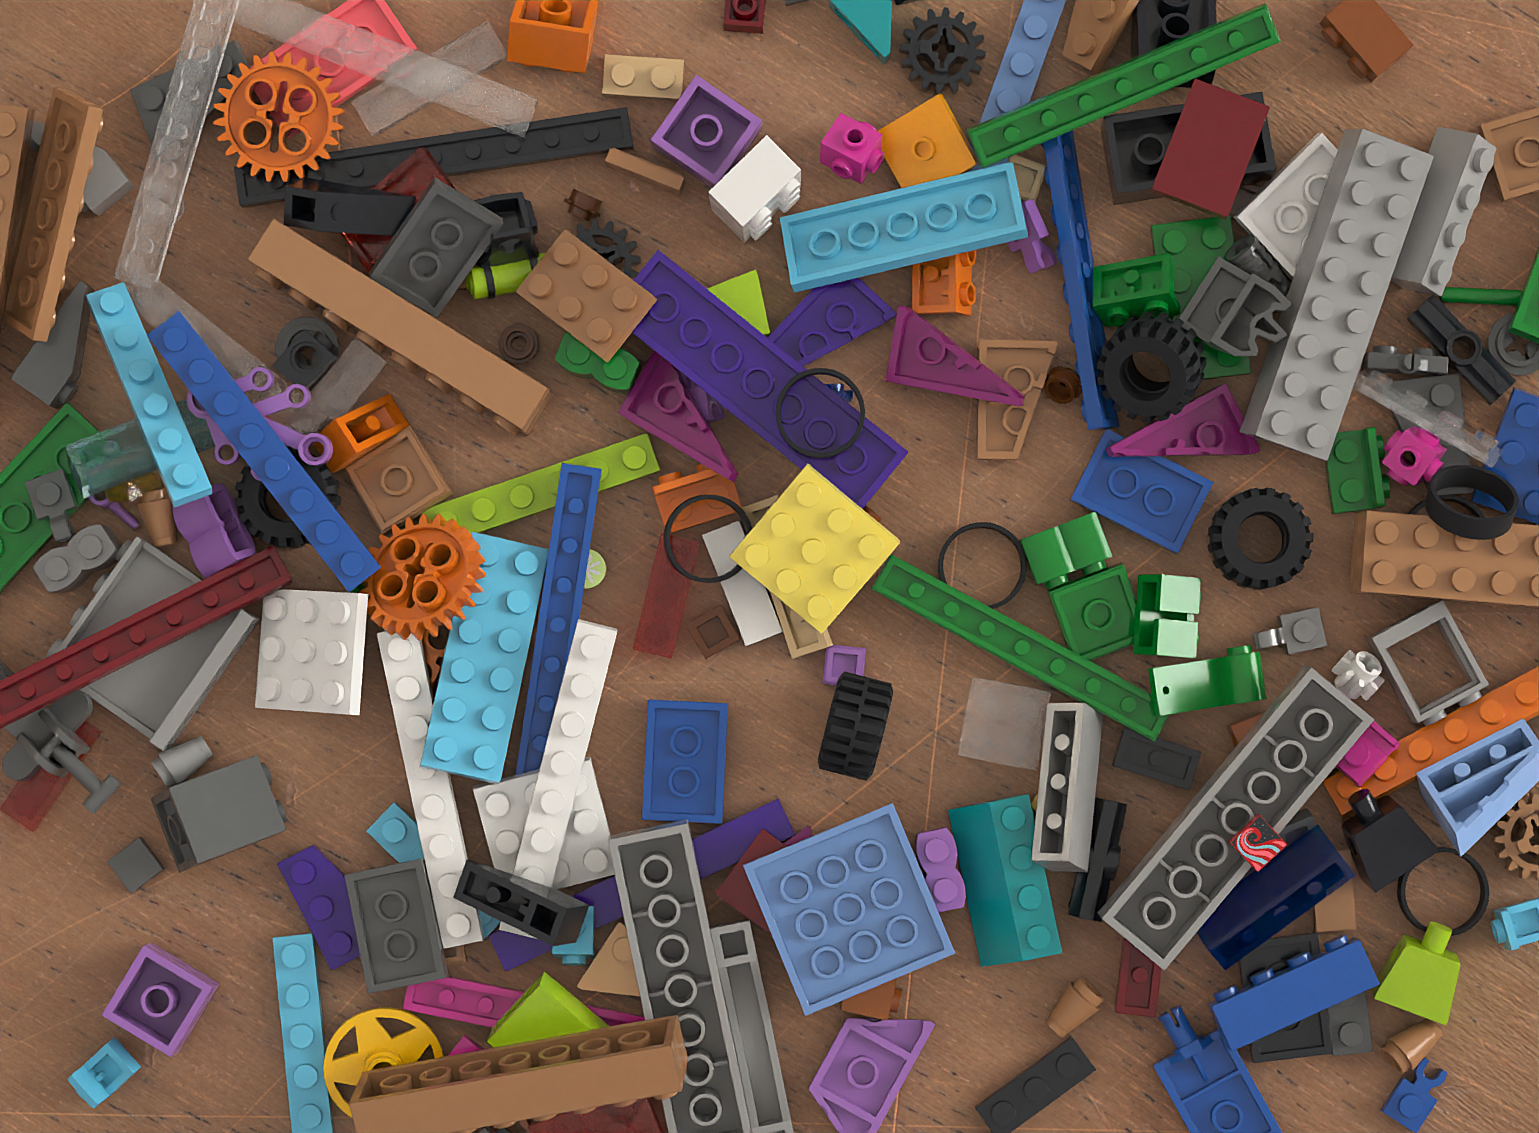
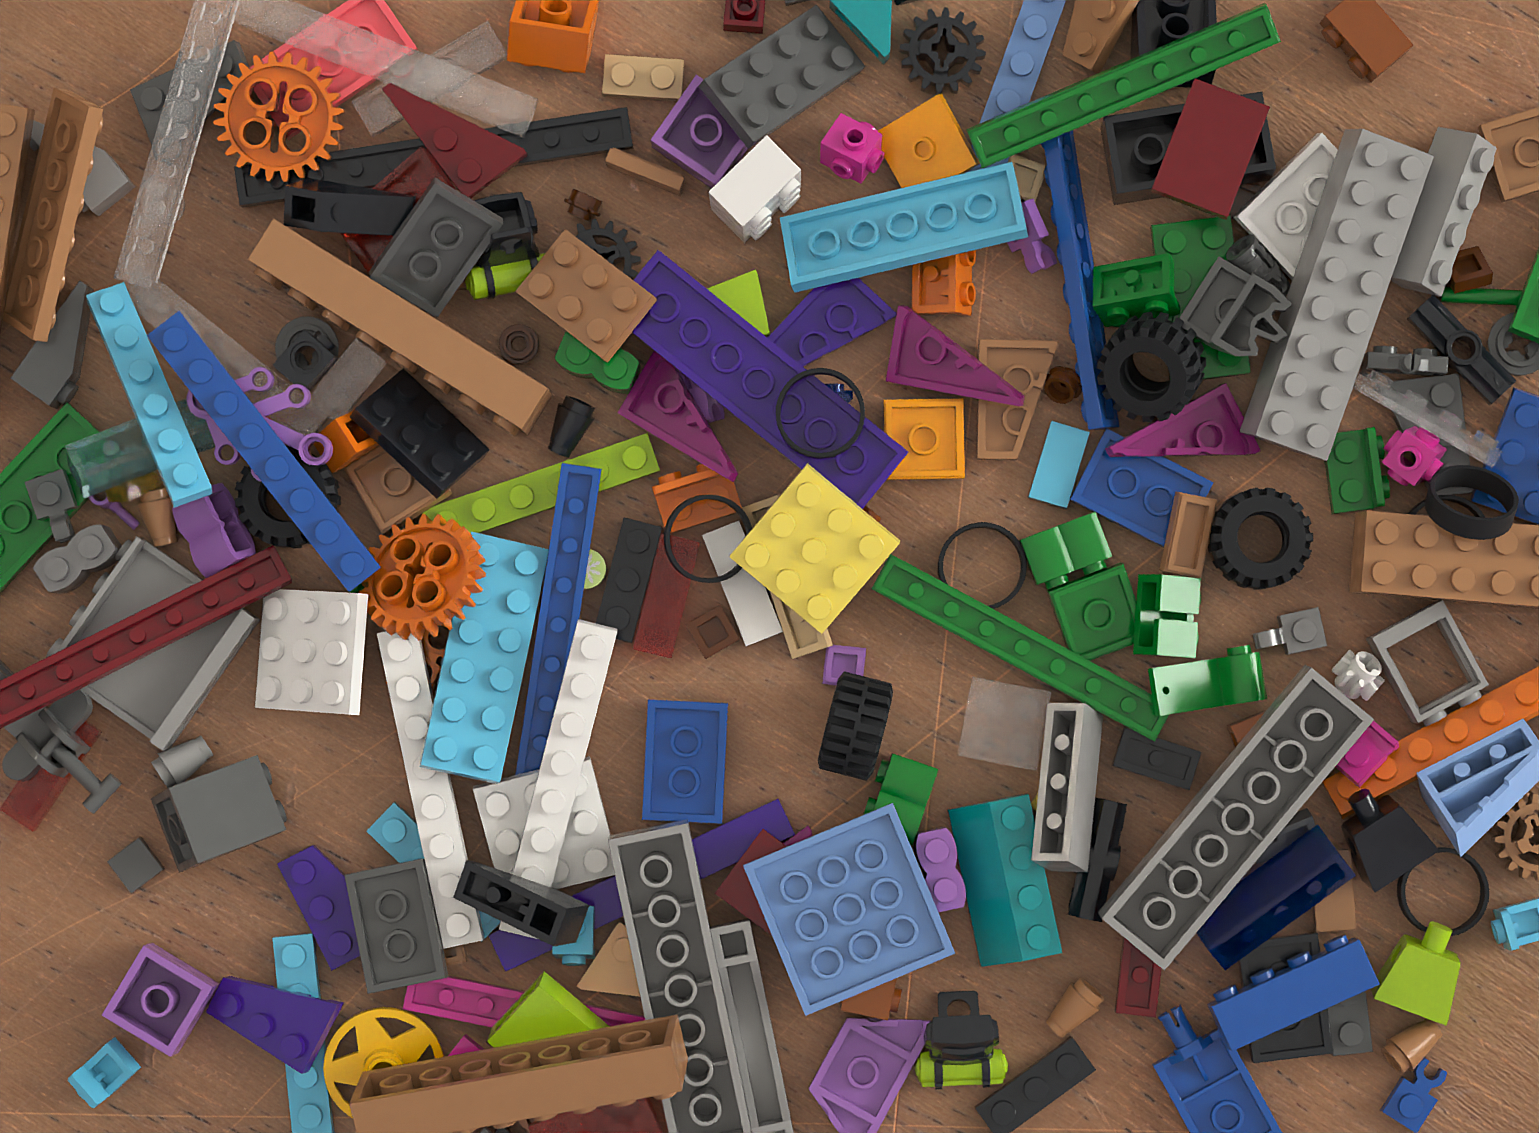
(277, 1020): none -> dark purple wing
(419, 433): none -> black plate
(462, 149): none -> dark red wing
(570, 424): none -> black cone
(629, 577): none -> black plate
(781, 76): none -> dark grey plate
(907, 787): none -> green brick
(931, 434): none -> light orange plate
(961, 1047): none -> black piece
(1058, 464): none -> medium azure tile
(1188, 534): none -> medium nougat tile
(1257, 842): tile -> none
(1470, 271): none -> reddish brown plate

